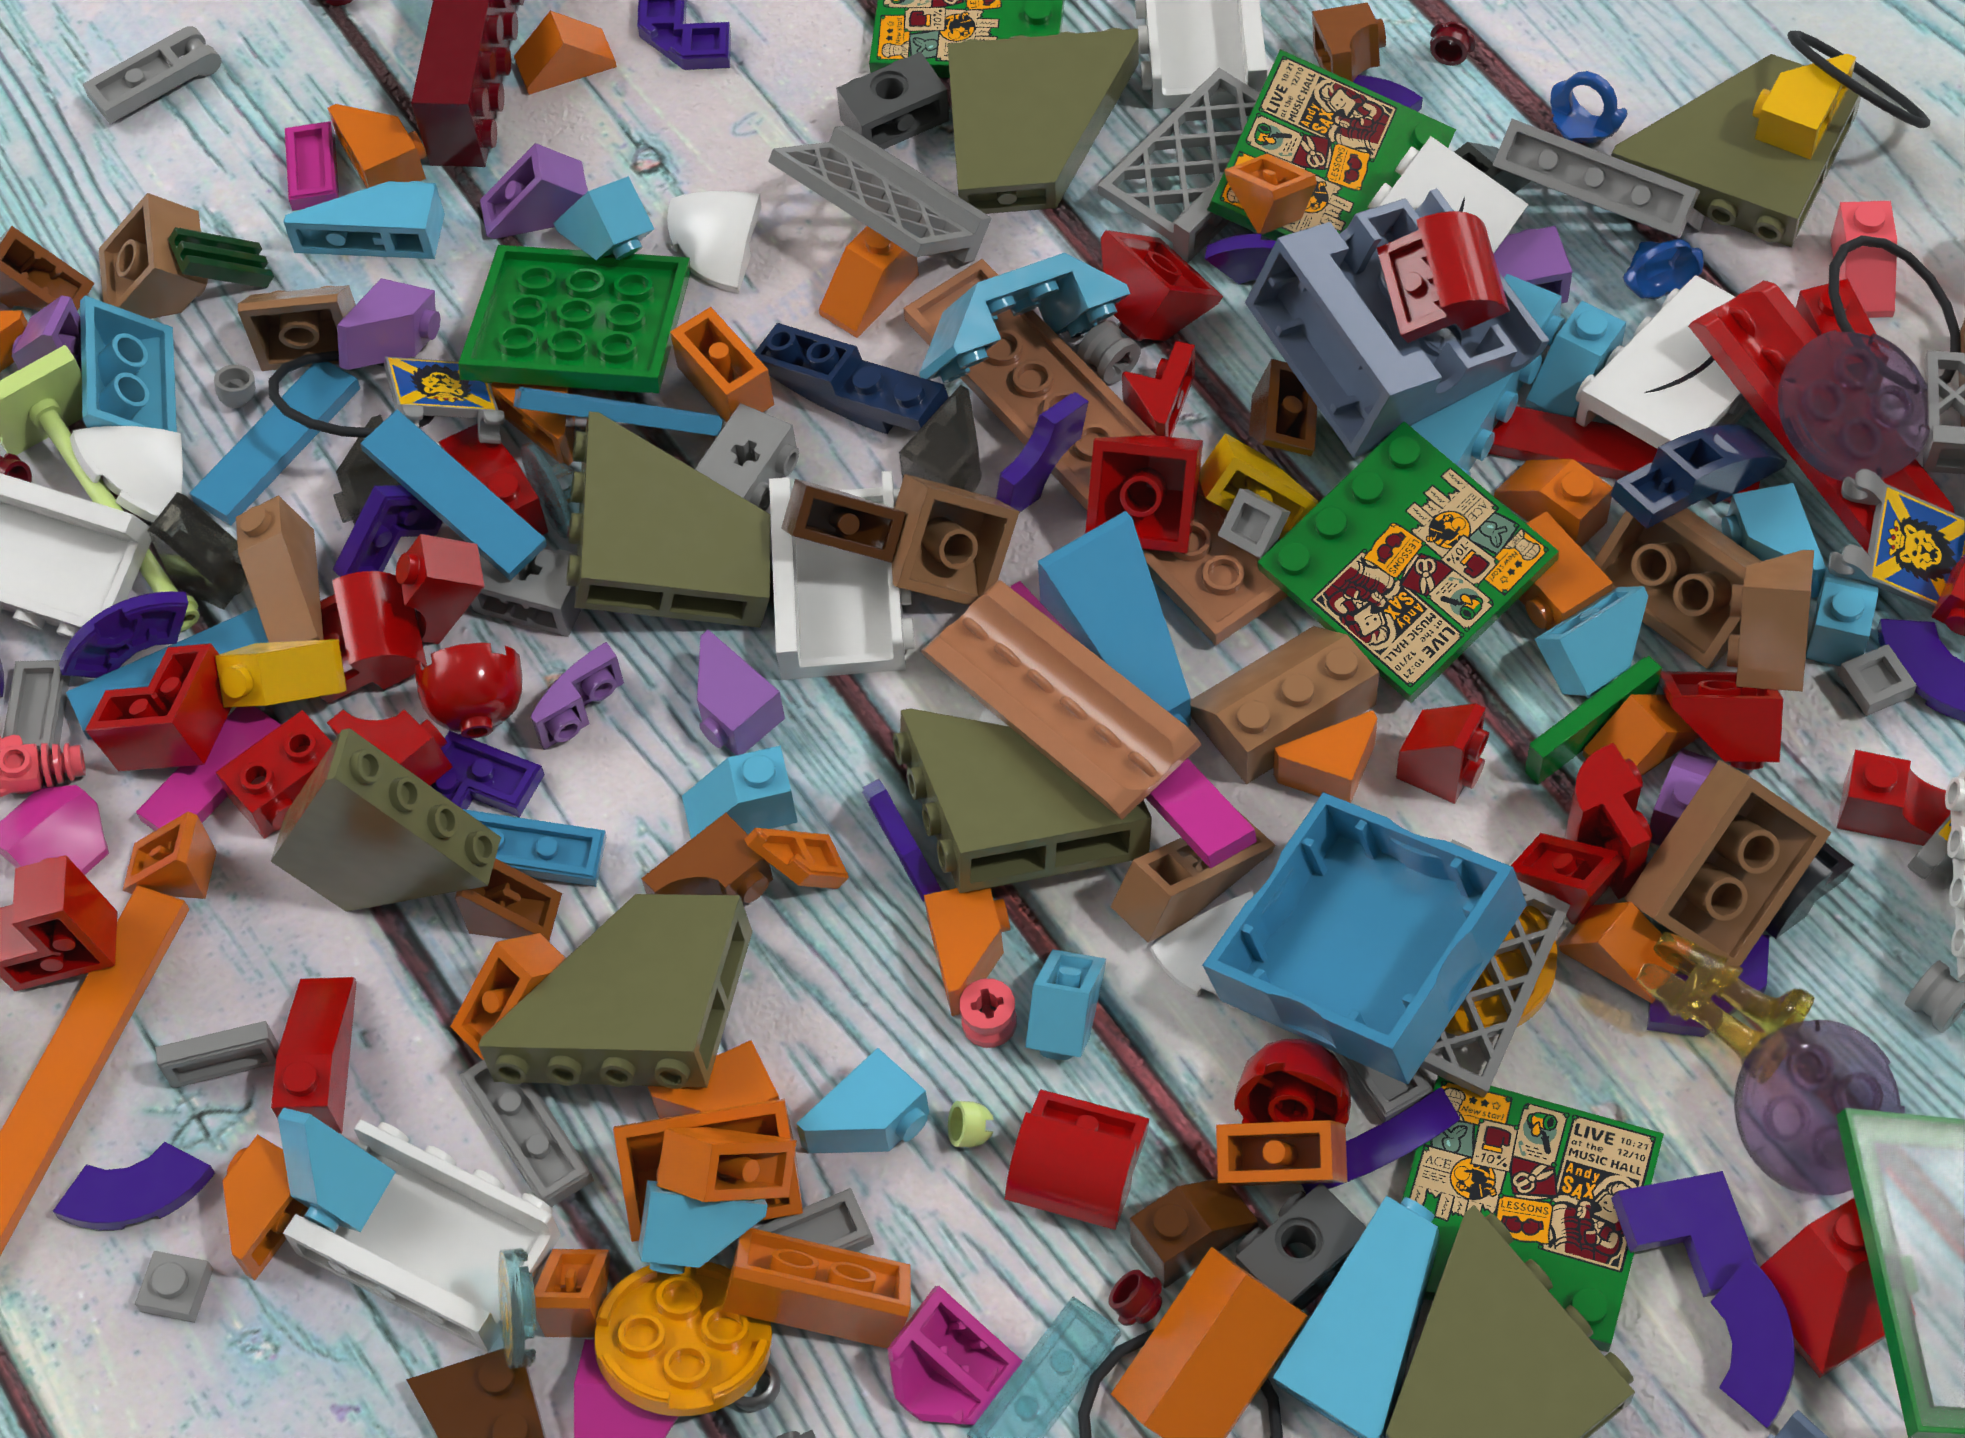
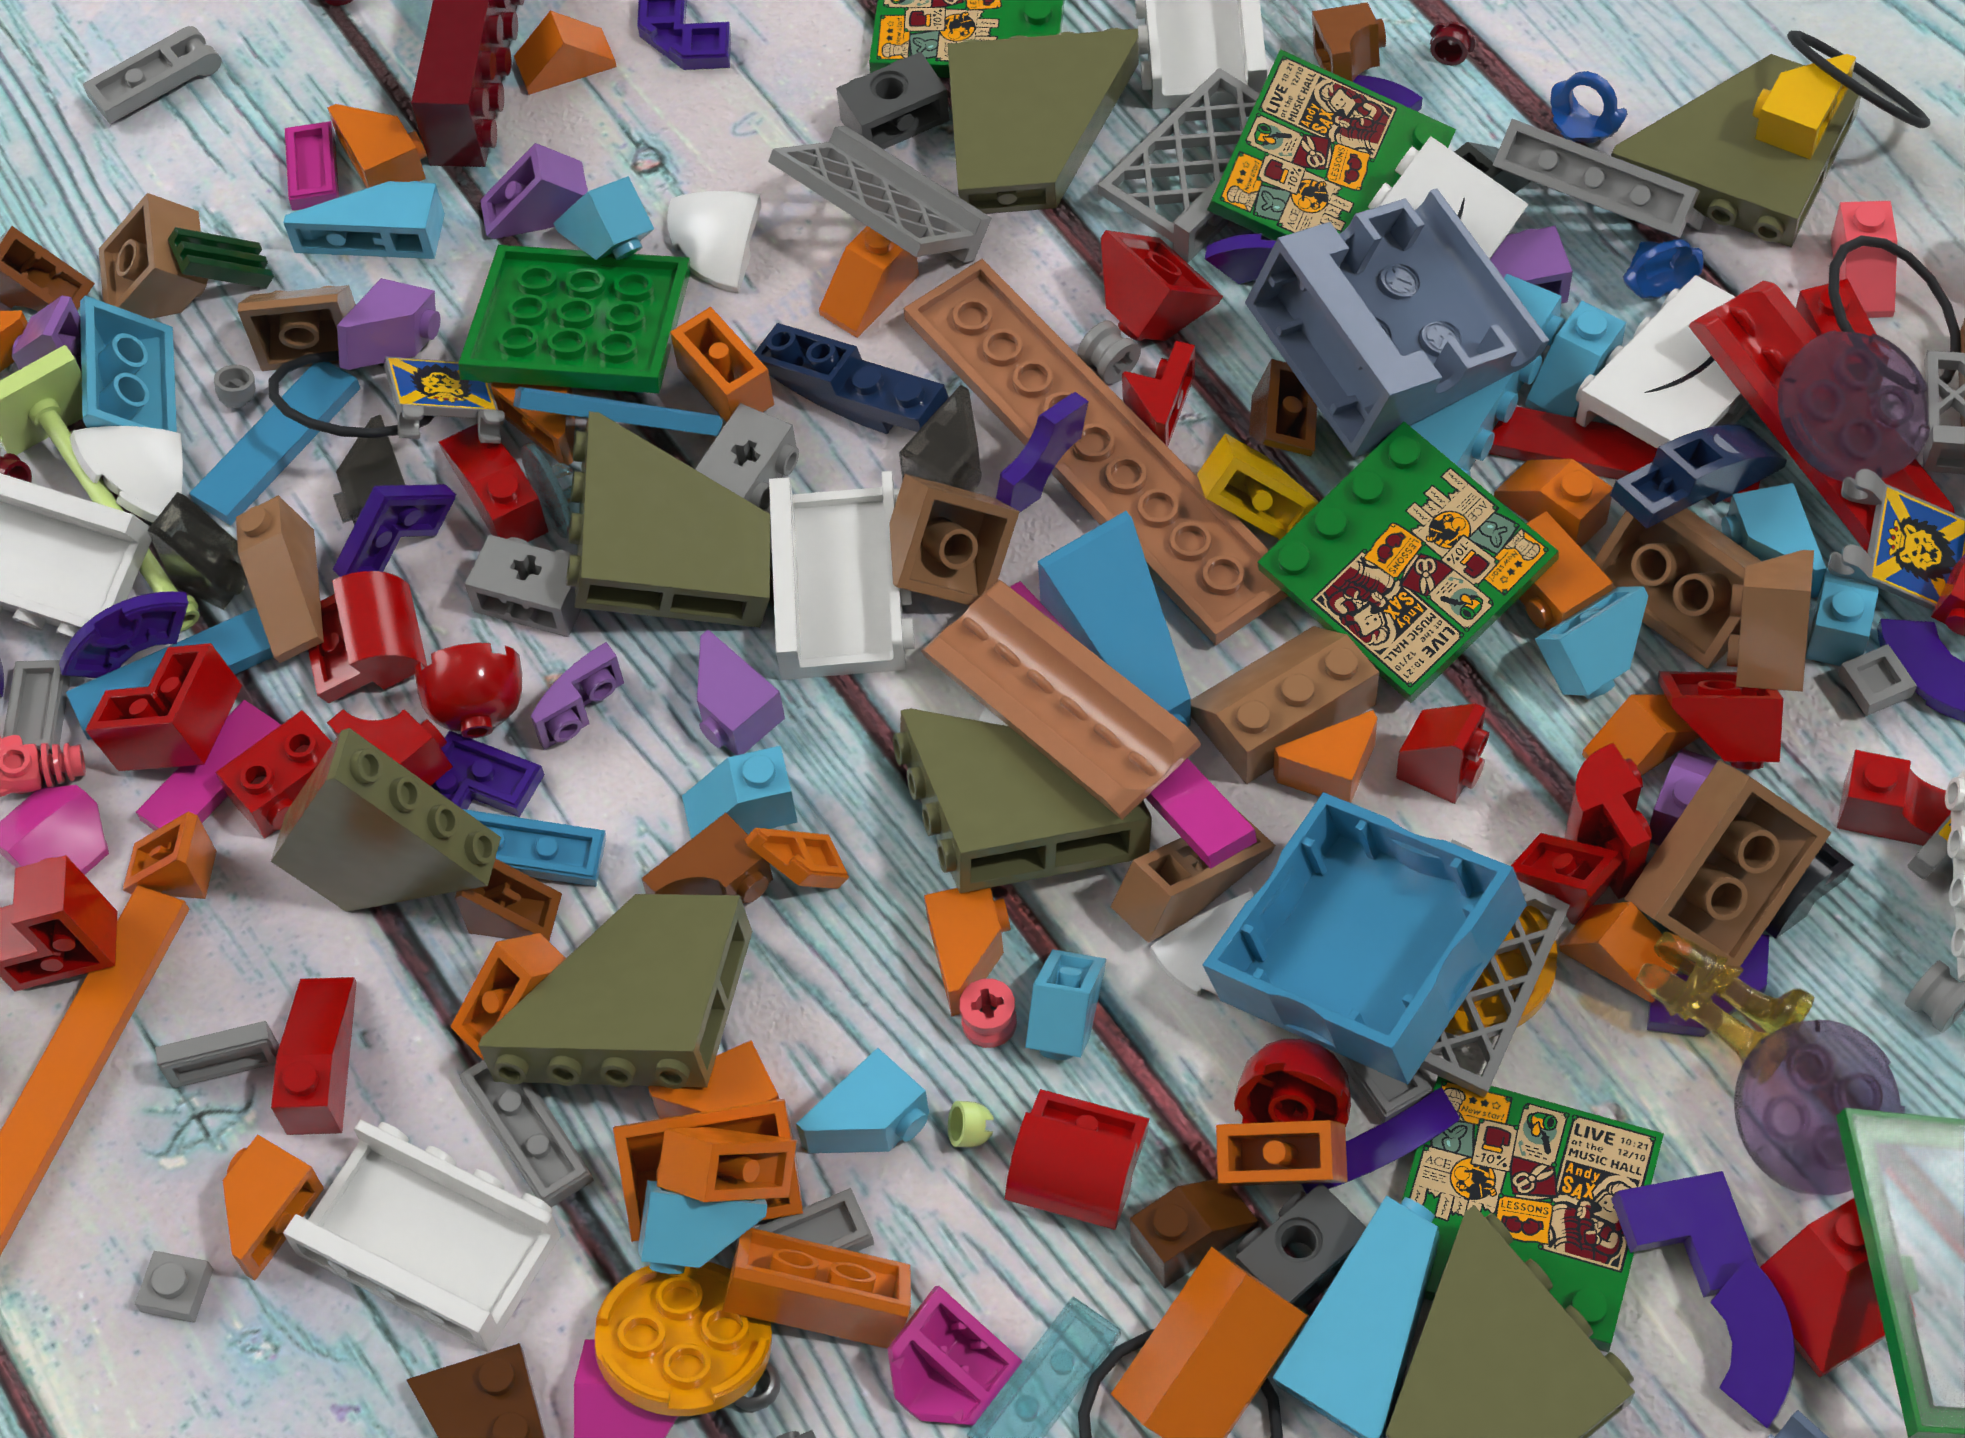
(133, 1194): dark purple tile -> none
(280, 672): yellow slope -> none
(330, 1172): medium azure slope -> none
(440, 582): red arch -> none
(453, 494): dark azure tile -> none
(516, 1307): clear light blue tile -> none
(572, 1292): orange slope -> none
(842, 520): reddish brown slope -> none
(900, 839): dark purple tile -> none
(1062, 287): medium azure slope -> none
(1136, 1298): dark red plate -> none
(1150, 480): red slope -> none
(1253, 523): light grey plate -> none
(1271, 191): orange slope -> none
(1442, 275): red brick -> none
(1580, 726): green tile -> none

